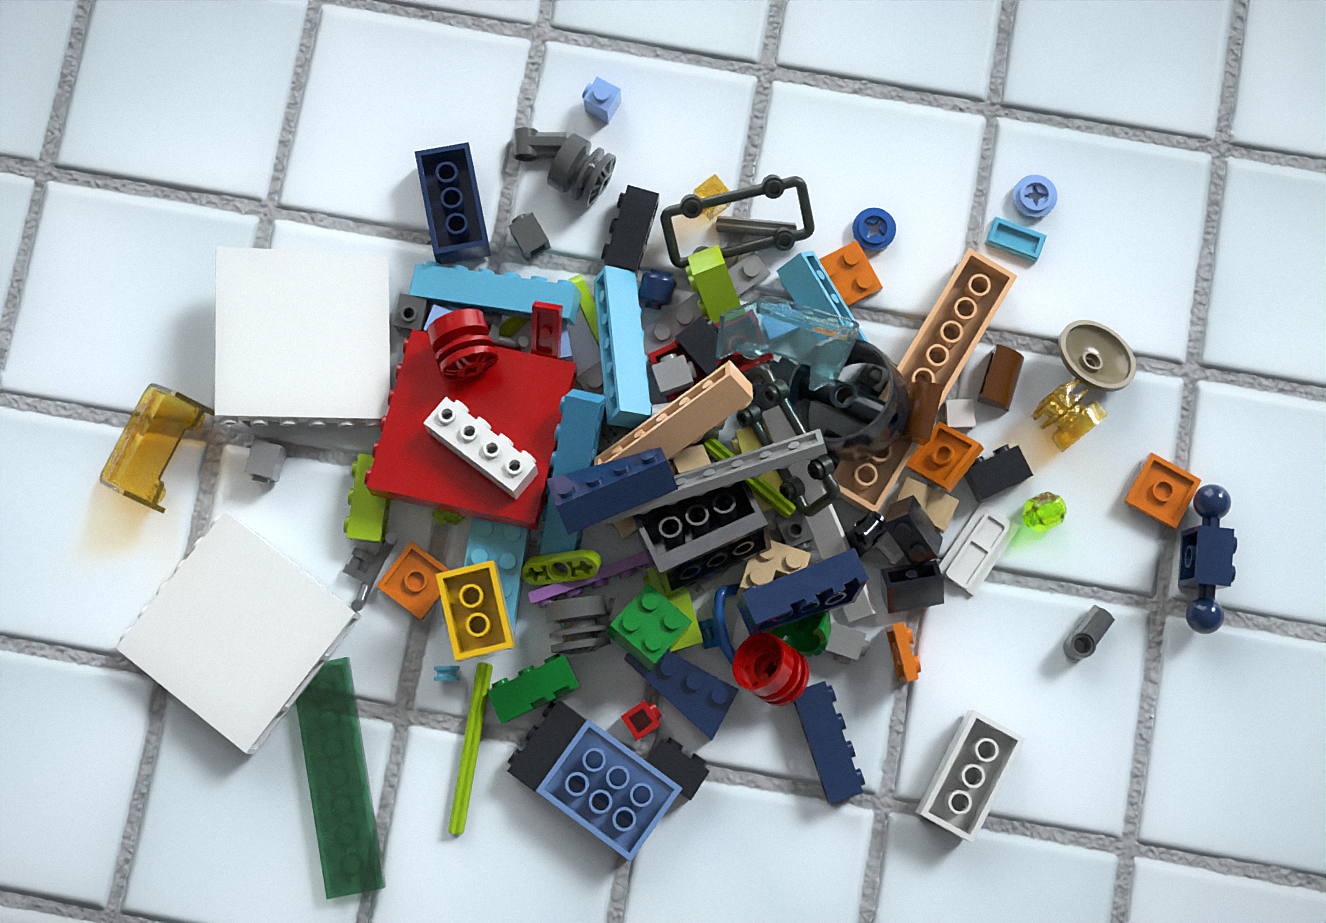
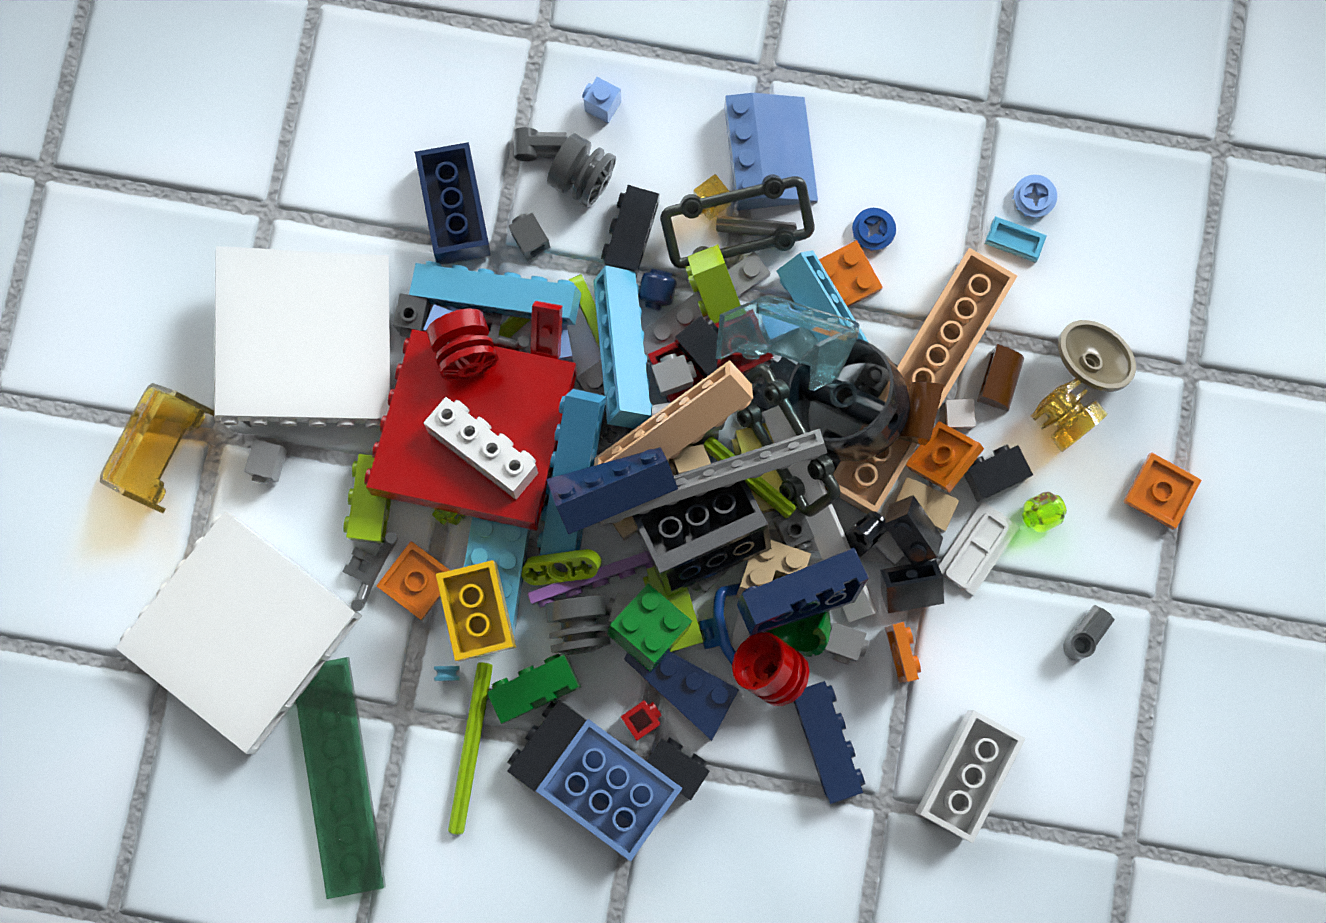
(768, 138): none -> medium blue slope
(1207, 558): dark blue brick -> none

